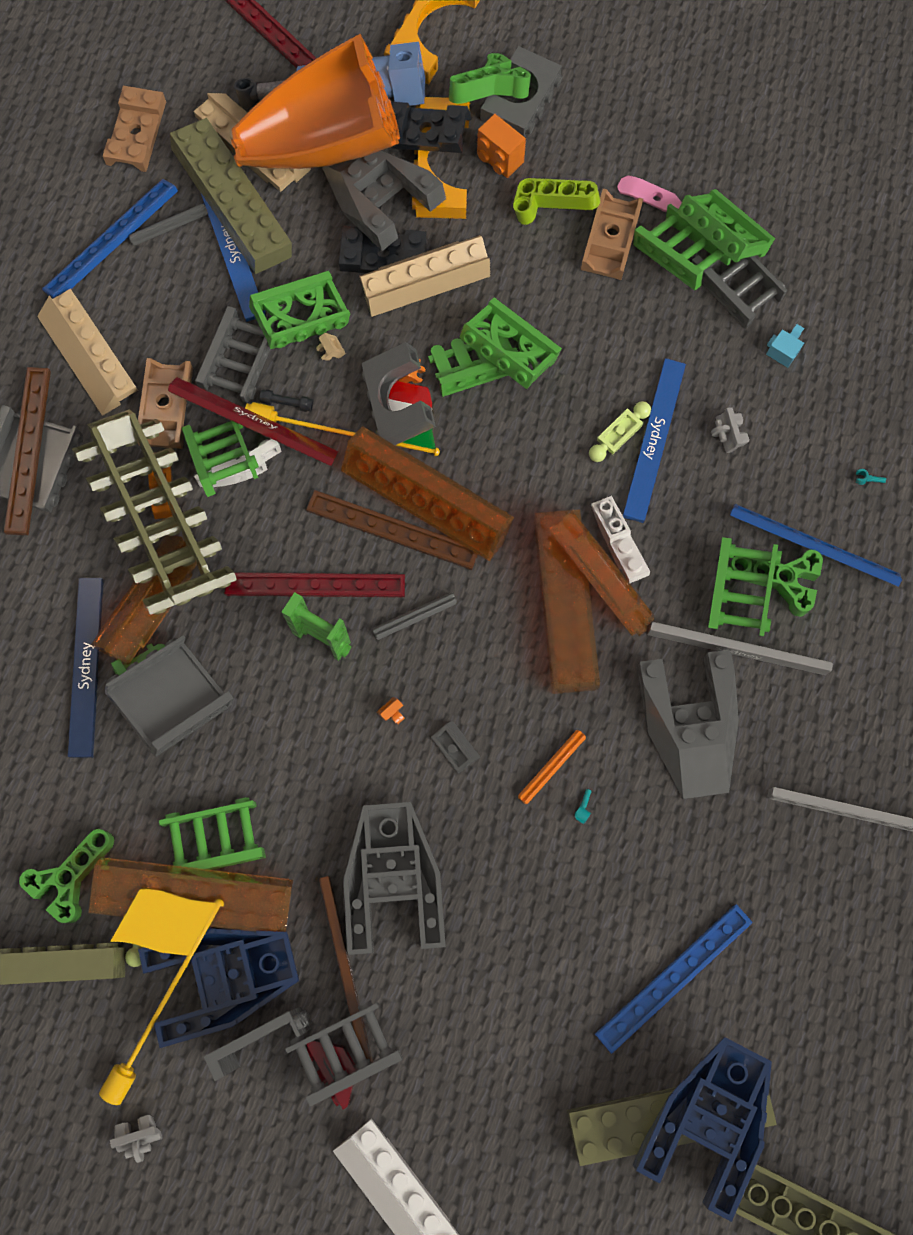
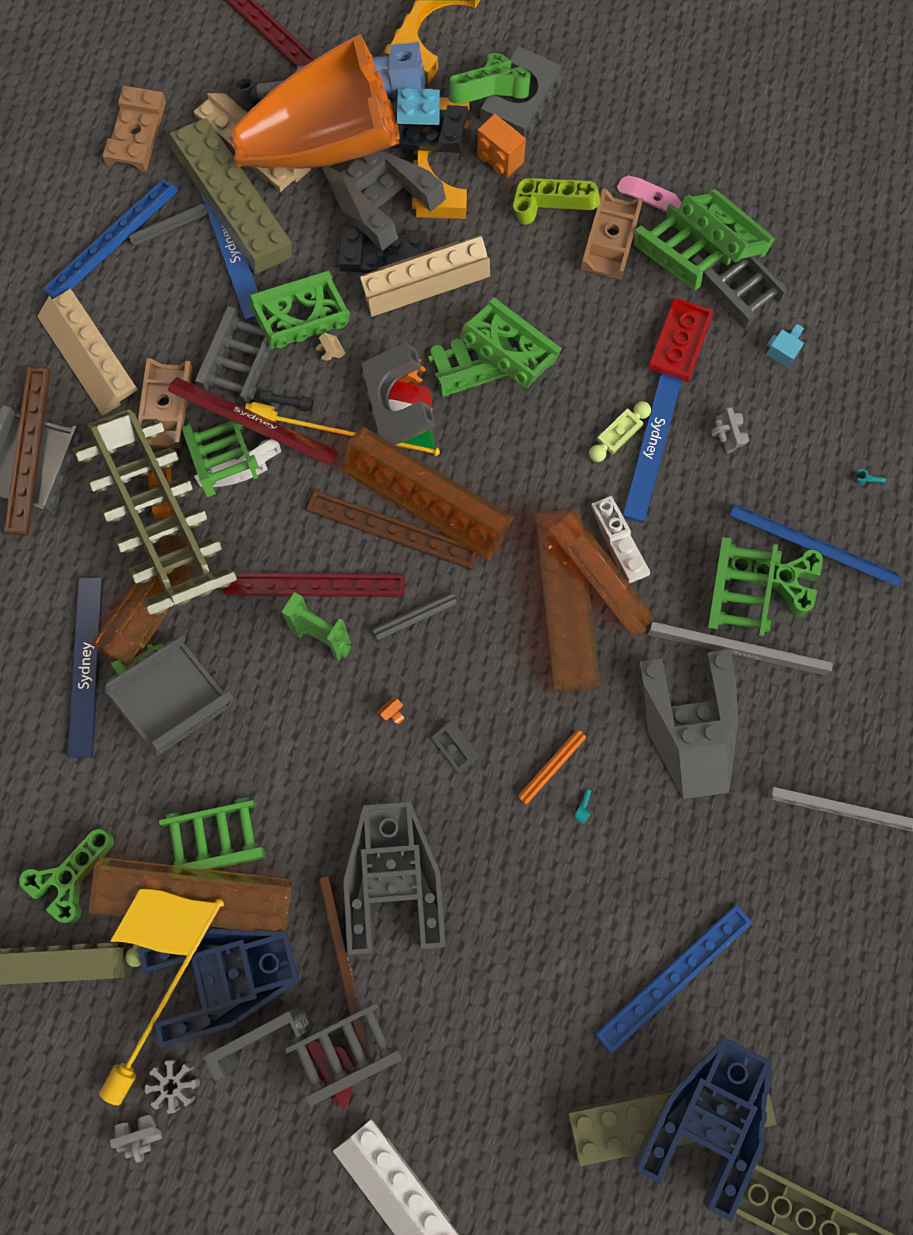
(166, 1078): none -> light grey gear
(418, 106): none -> medium azure plate
(680, 339): none -> red tile

